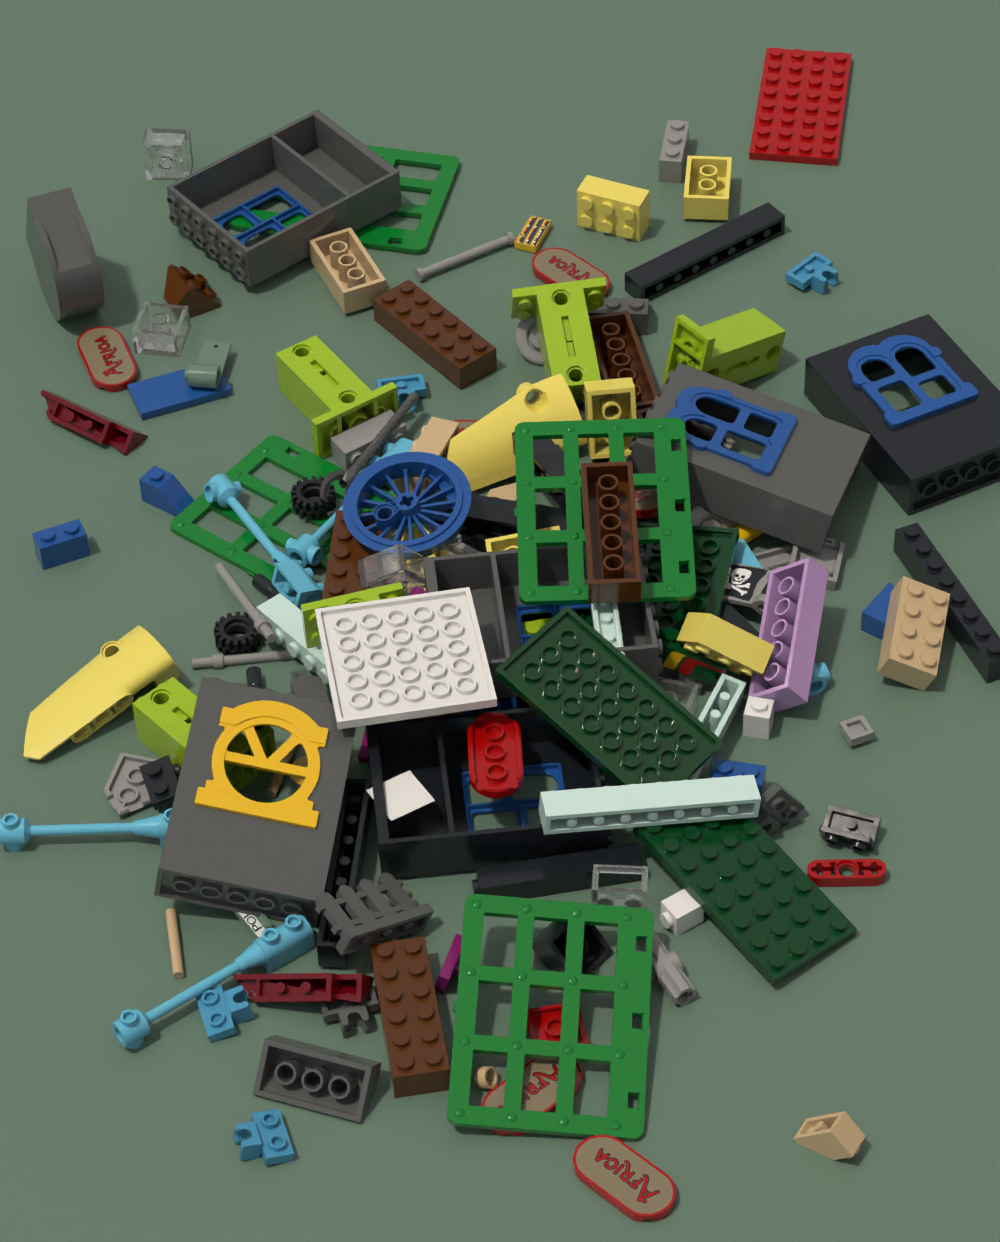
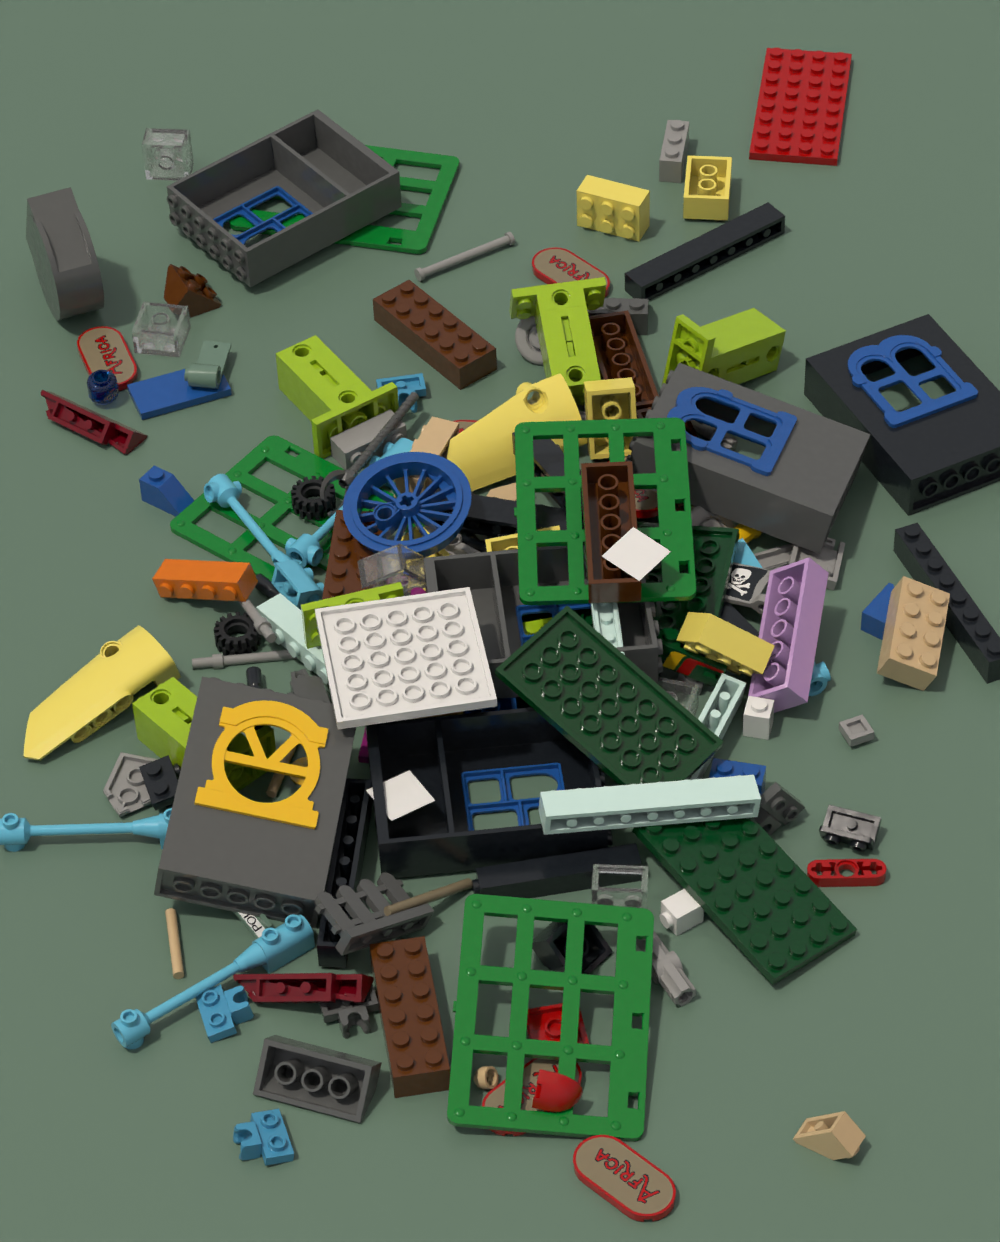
(61, 544): blue brick -> none
(102, 387): none -> clear blue head
(205, 580): none -> orange brick
(347, 269): tan brick -> none
(429, 897): none -> dark tan bar
(450, 966): magenta tile -> none
(495, 755): red tile -> none
(533, 234): tile -> none
(555, 1092): none -> red brick
(636, 553): none -> white sticker
(813, 271): dark azure plate -> none

